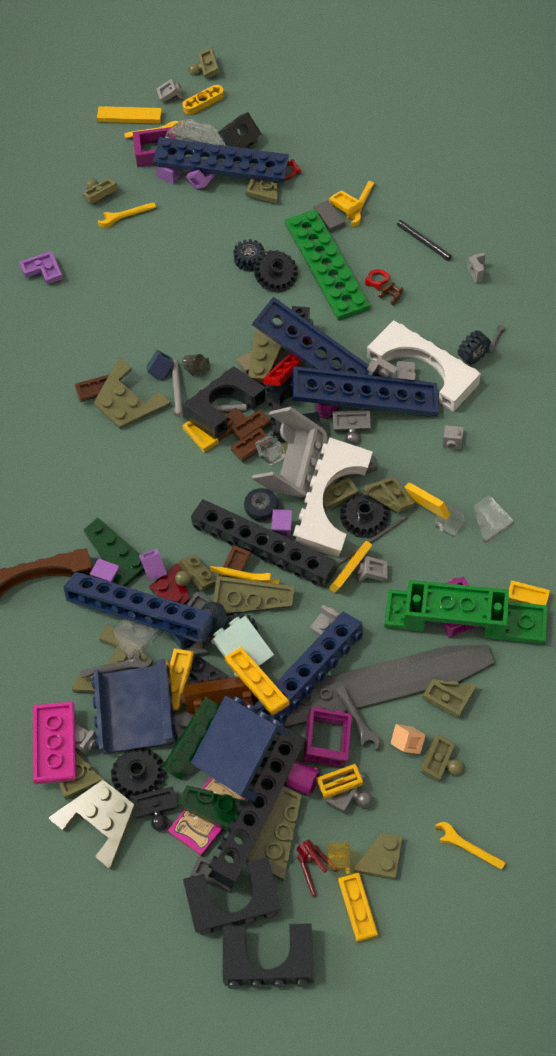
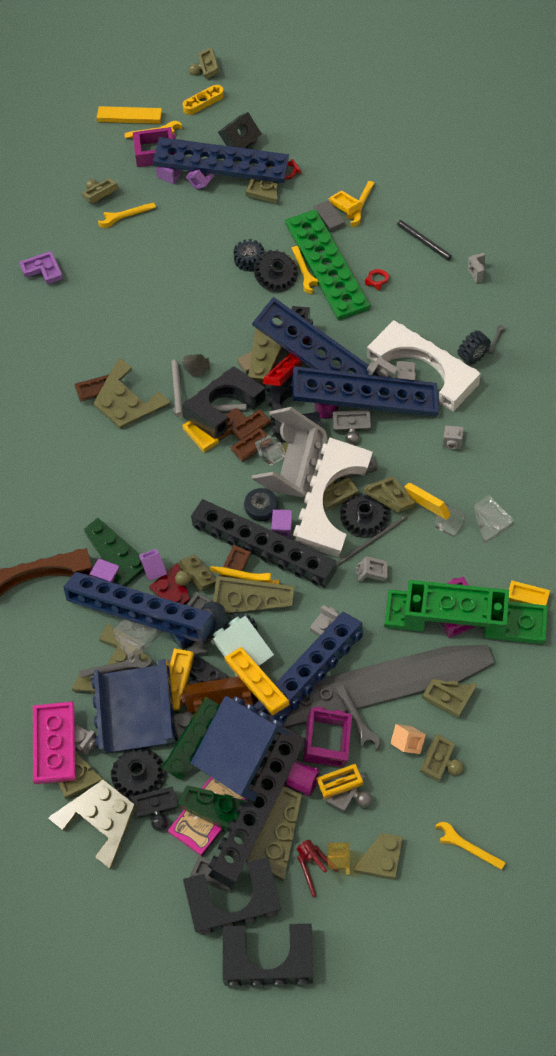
(159, 365): dark blue panel -> none
(169, 90): light grey bracket -> none
(195, 131): clear wing -> none
(309, 280): none -> yellow piece
(354, 561): yellow tile -> none
(357, 907): yellow tile -> none
(387, 289): reddish brown piece -> none

